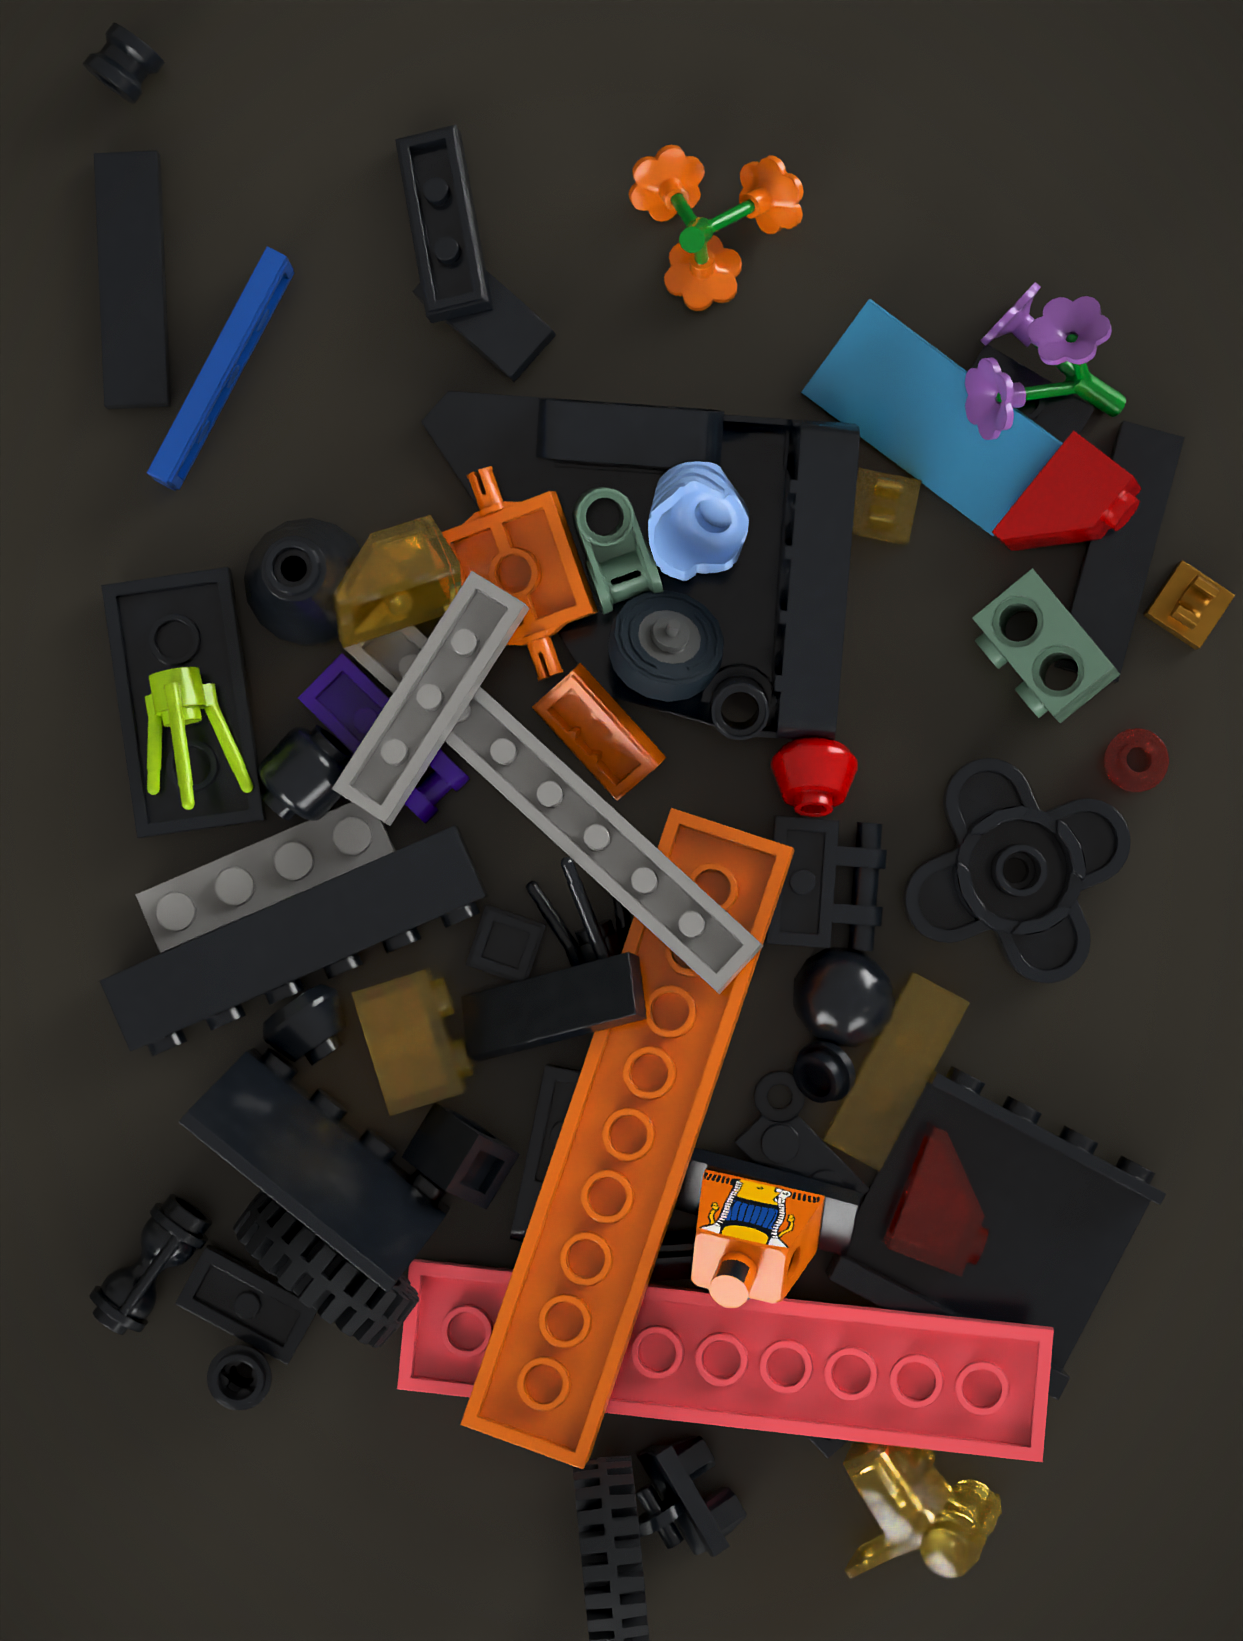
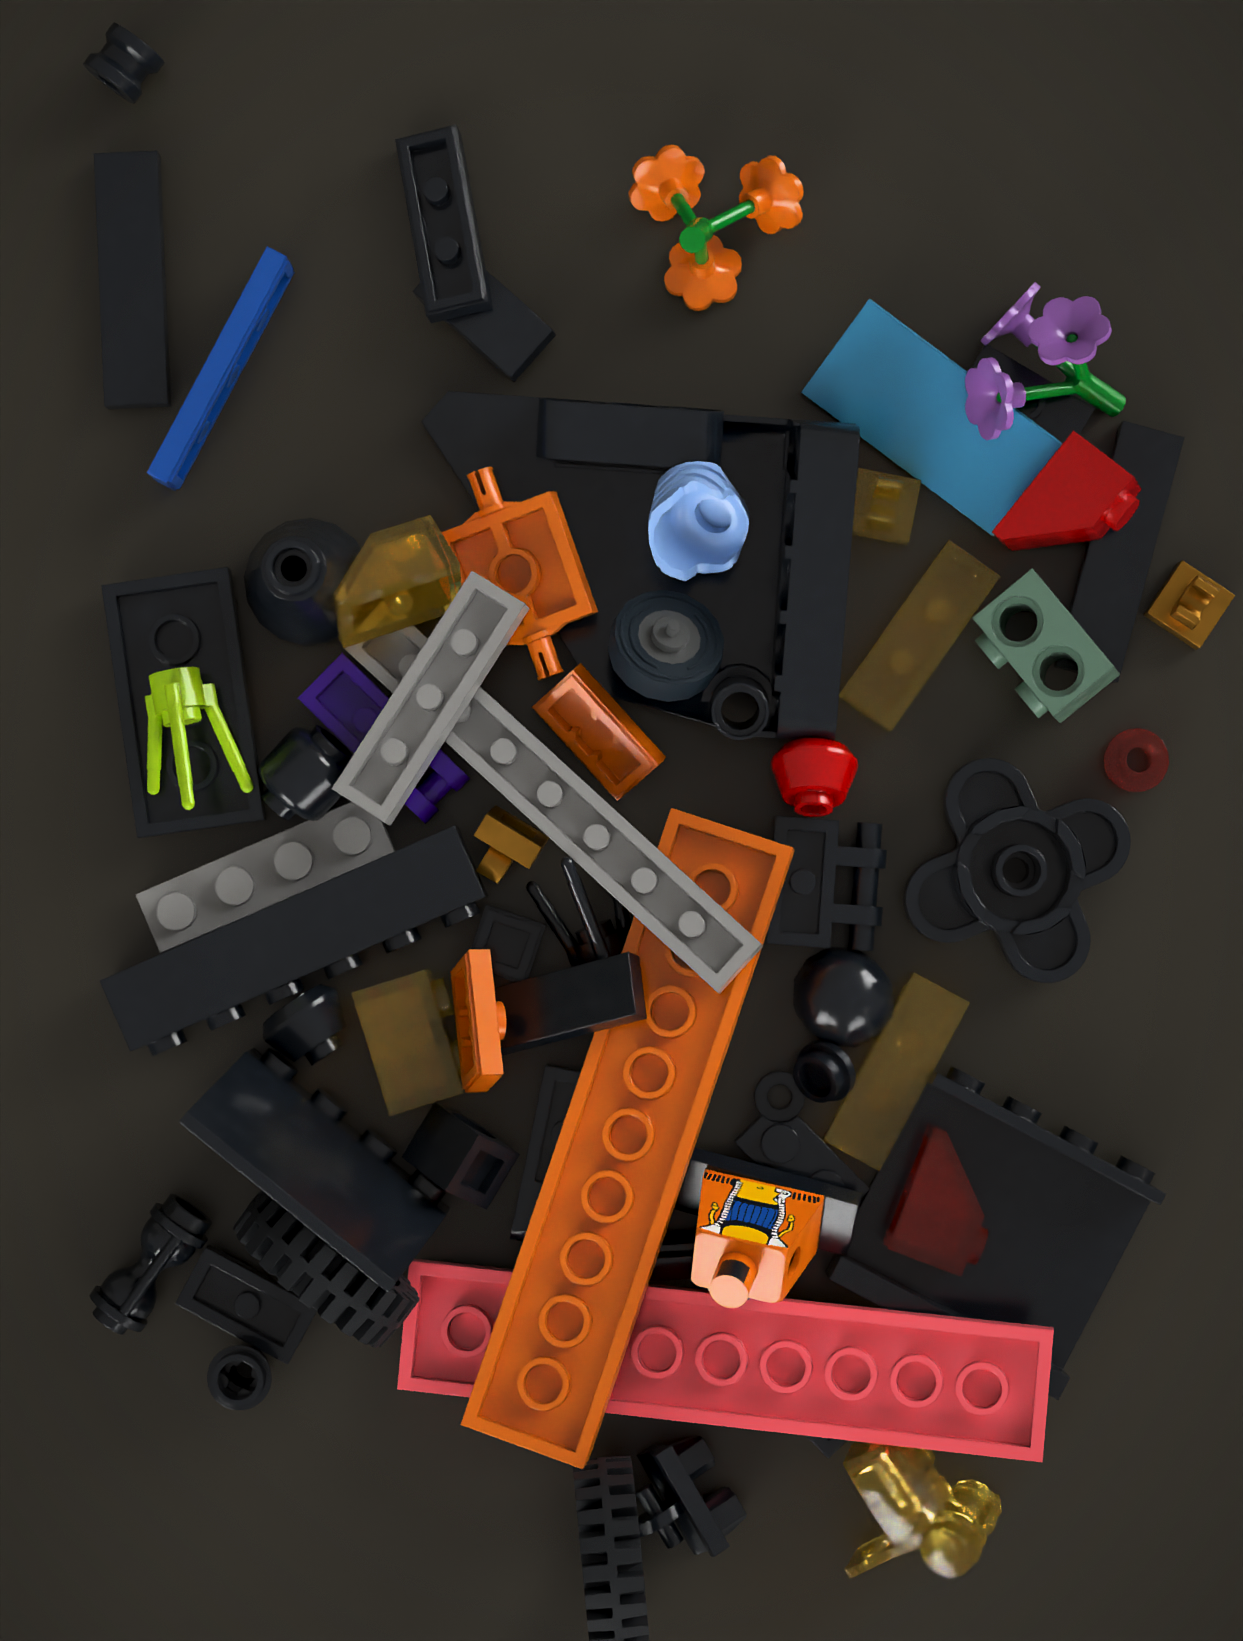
(478, 1021): none -> orange plate
(508, 841): none -> pearl gold tile
(615, 552): sand green piece -> none
(919, 636): none -> clear yellow tile

